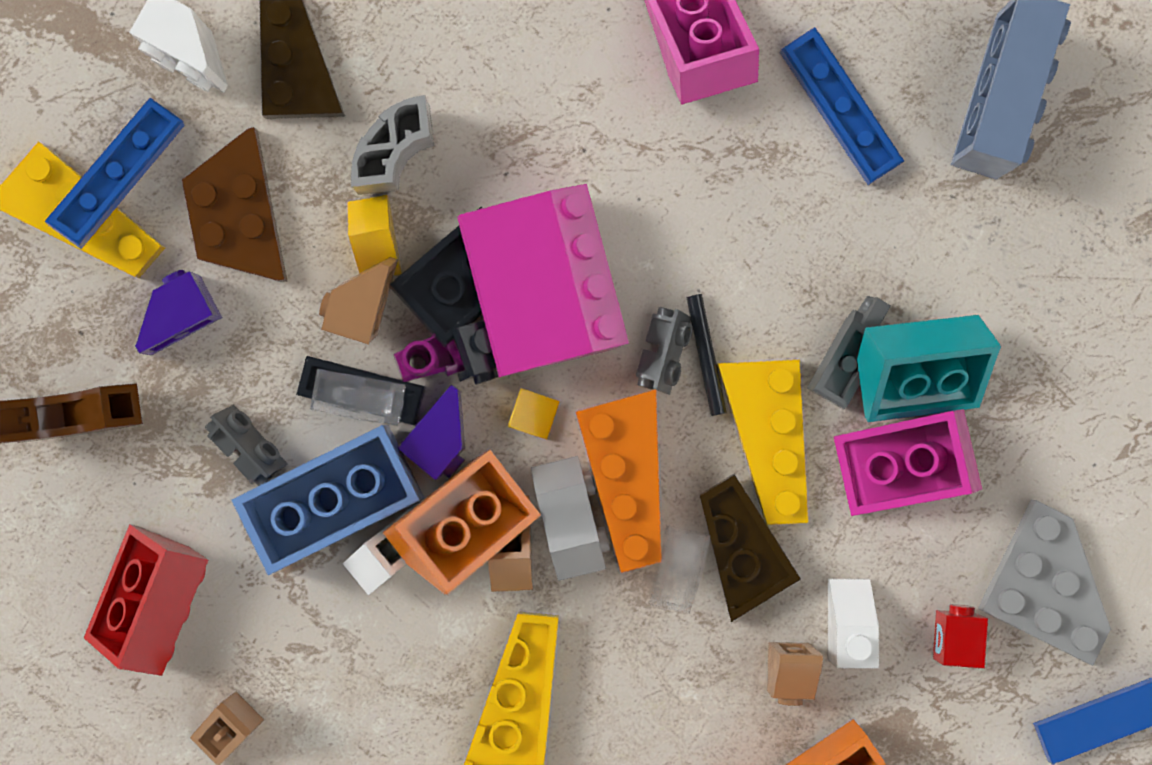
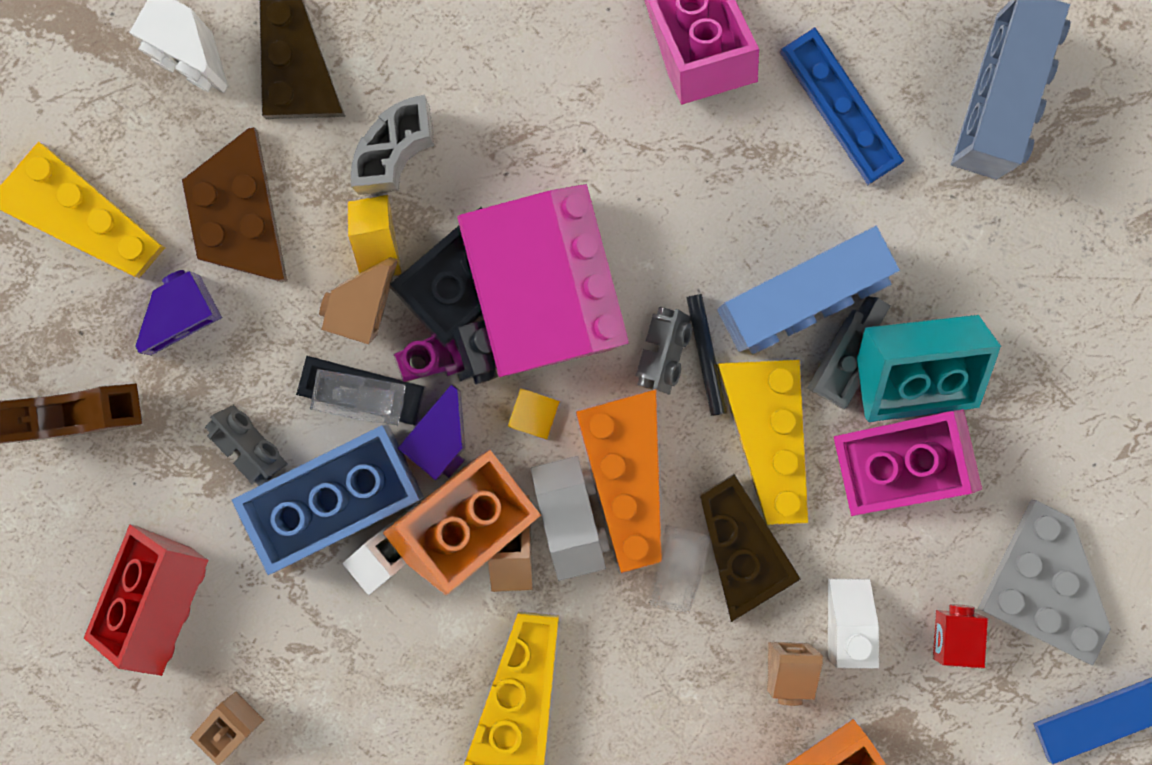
(115, 173): blue tile -> none
(813, 286): none -> medium blue brick

